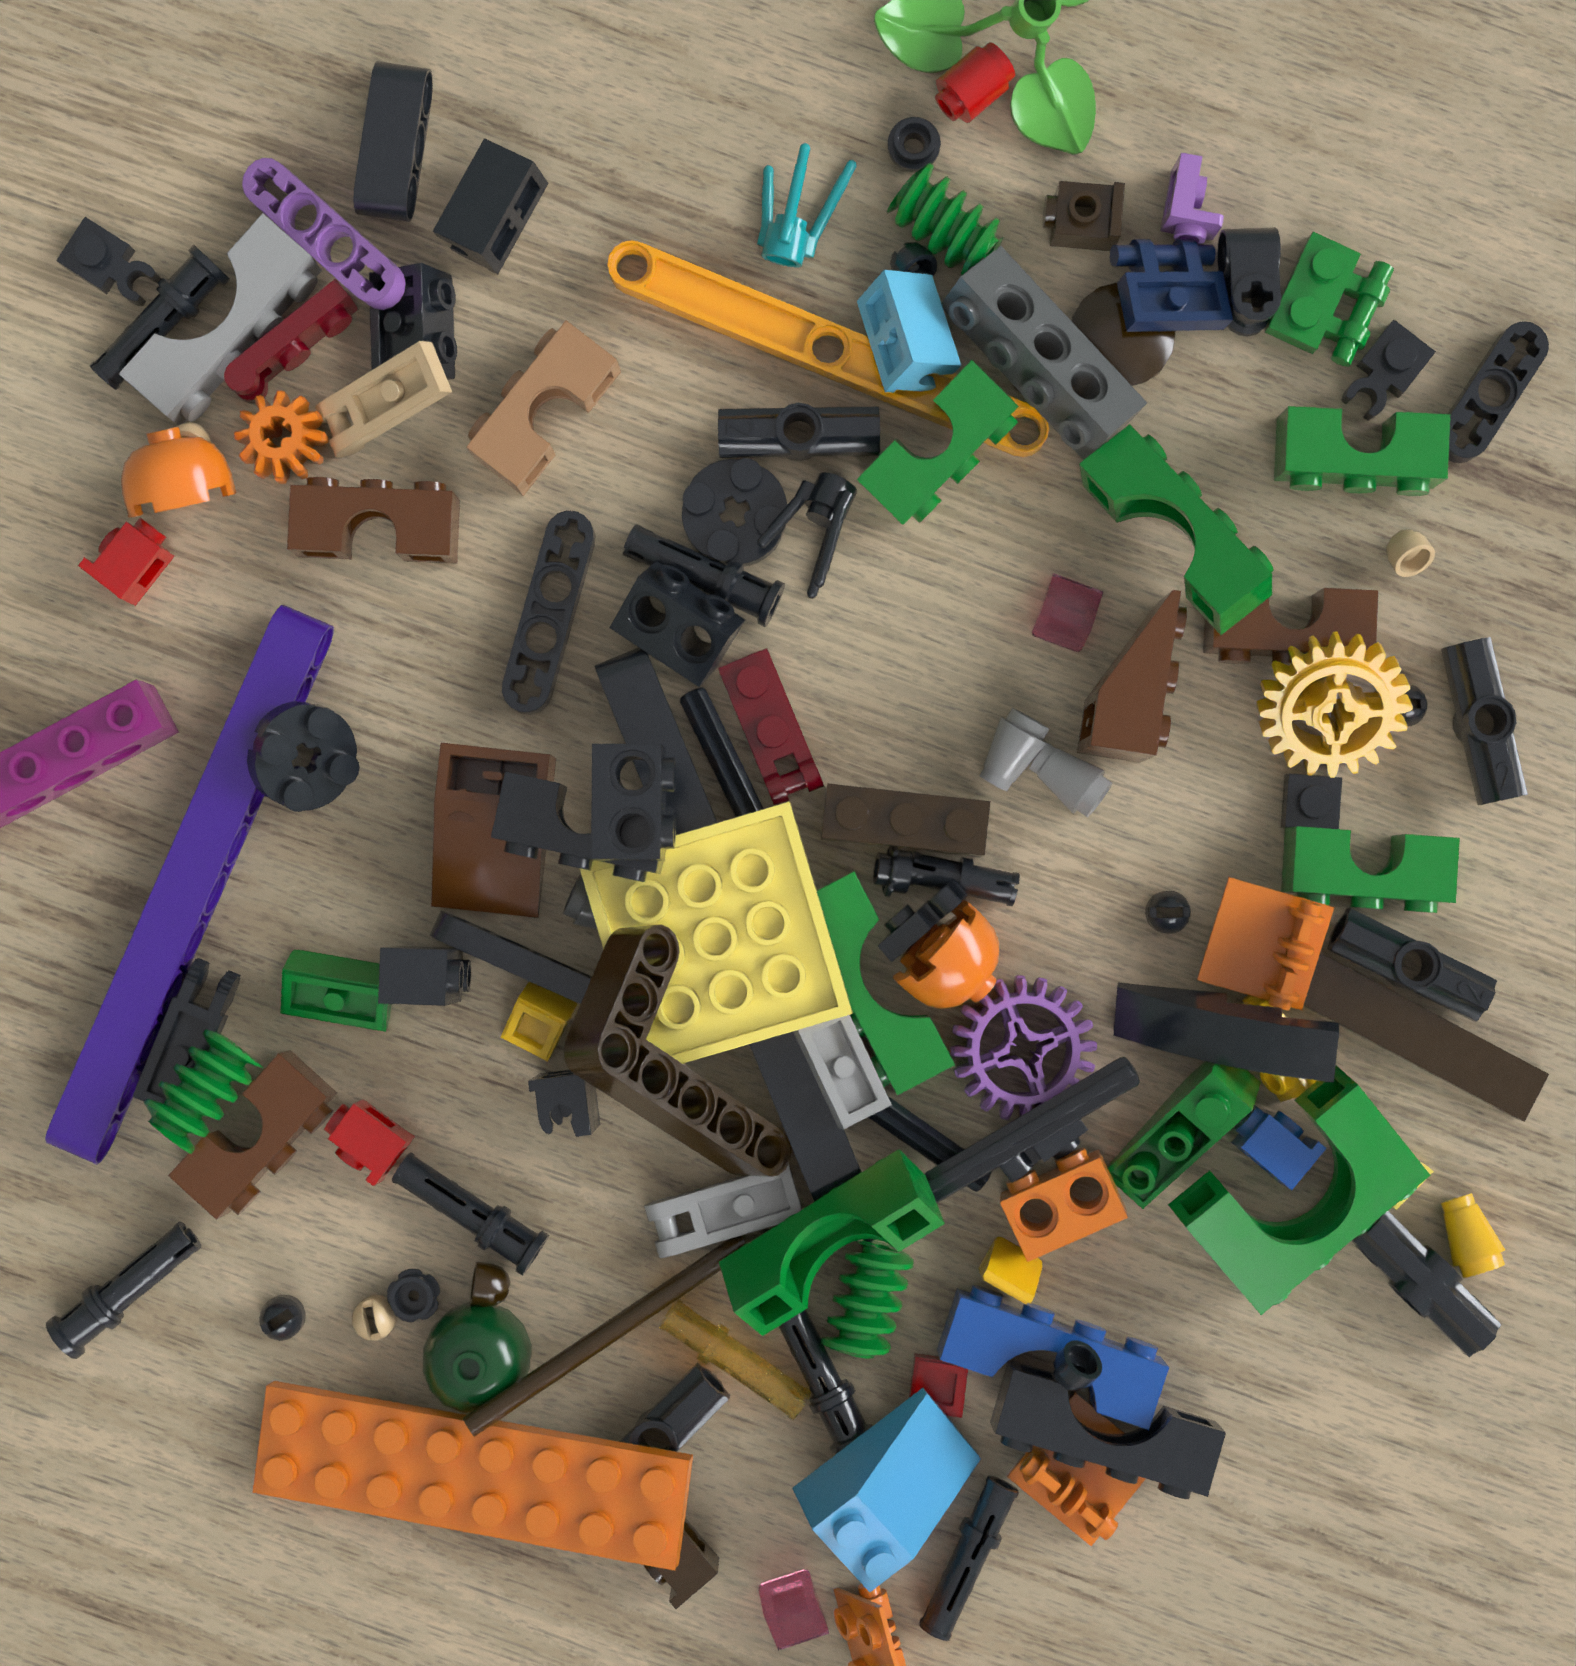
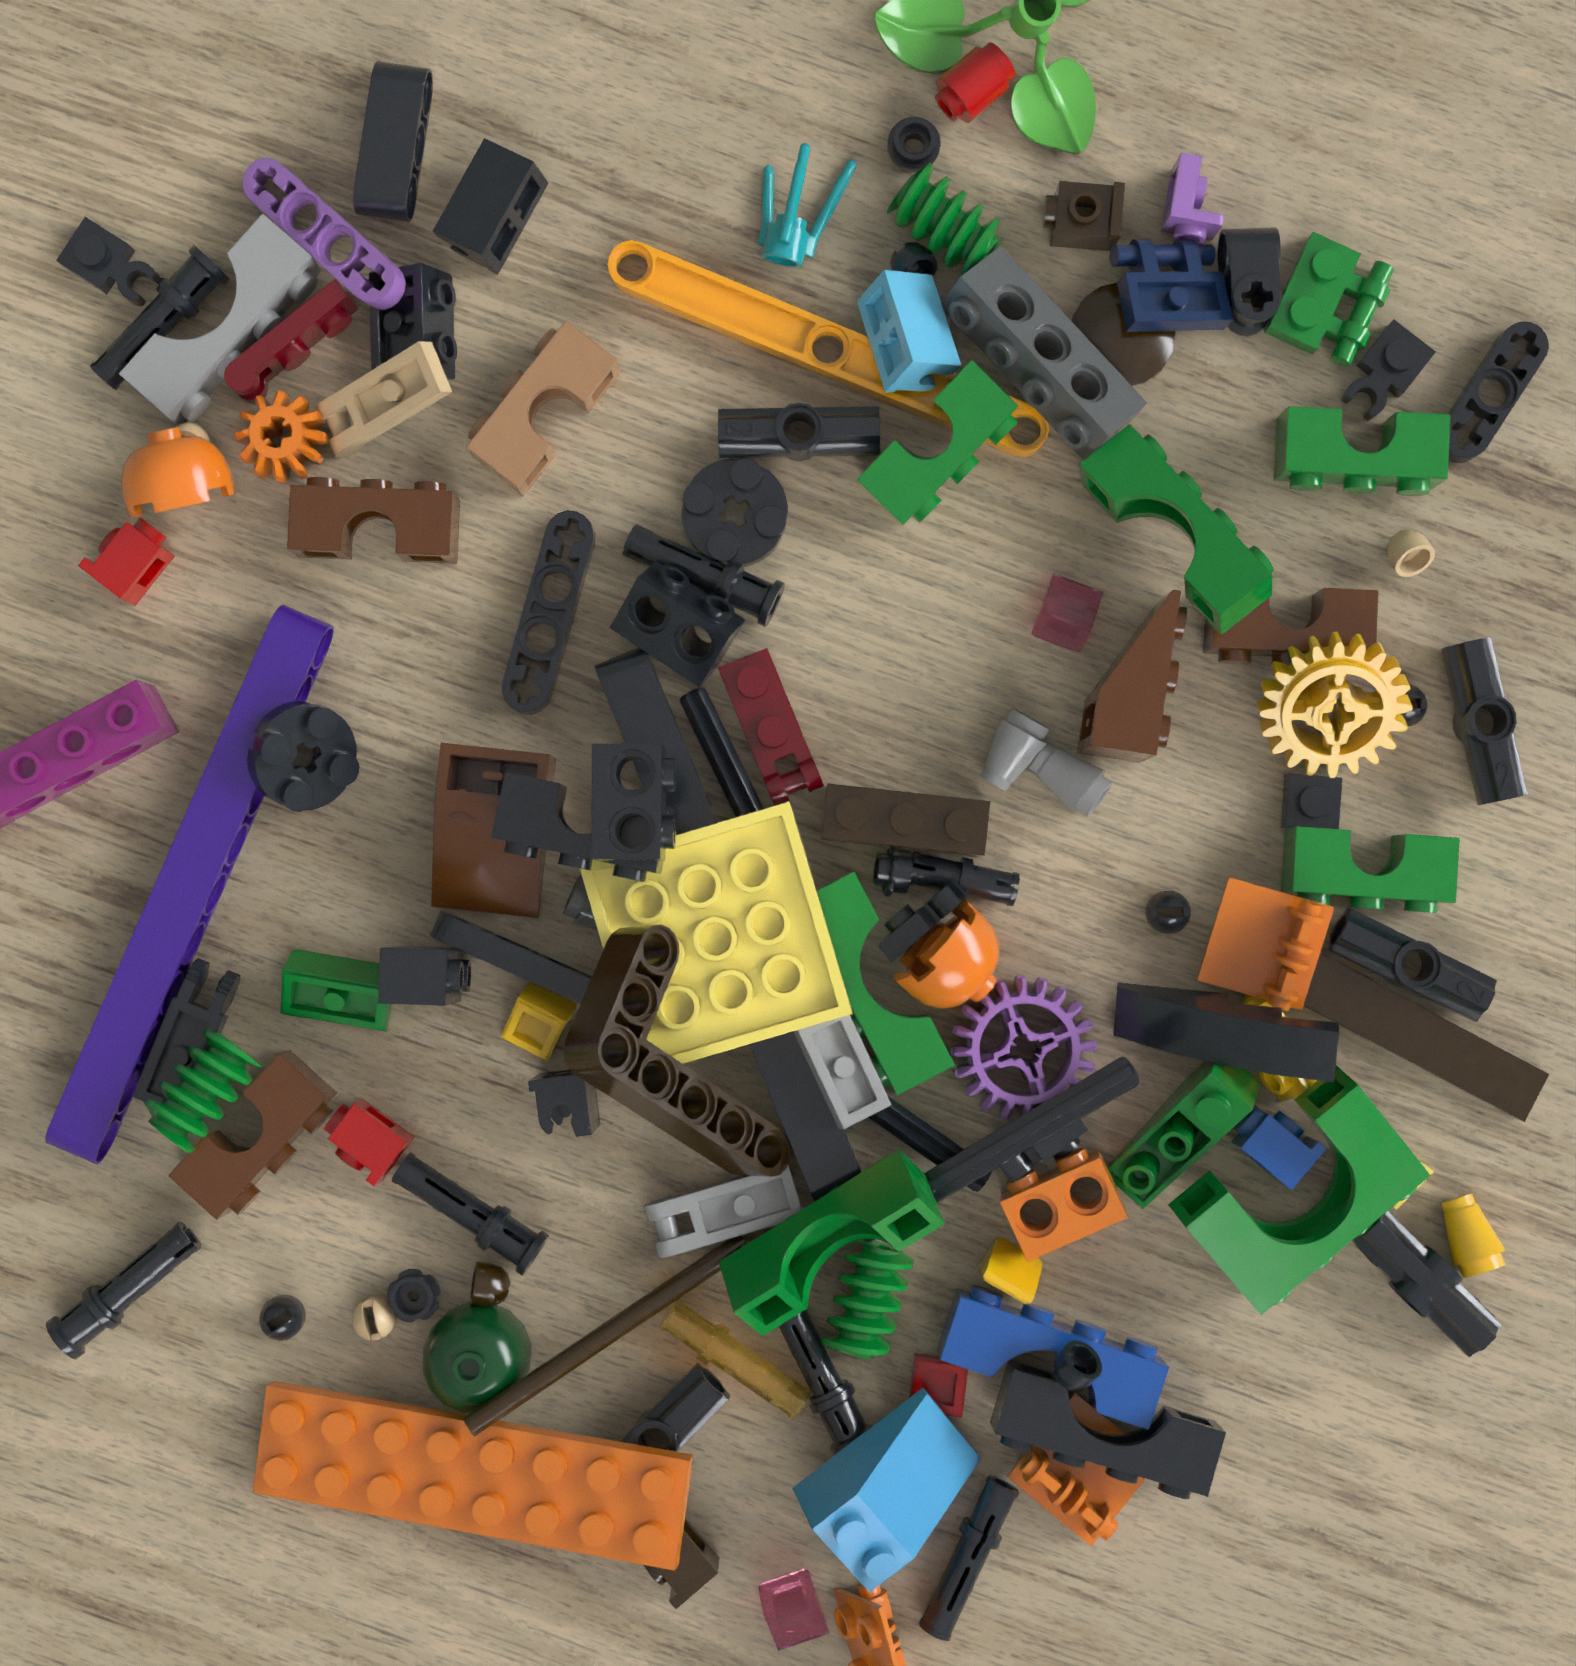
(827, 506): black plant -> none

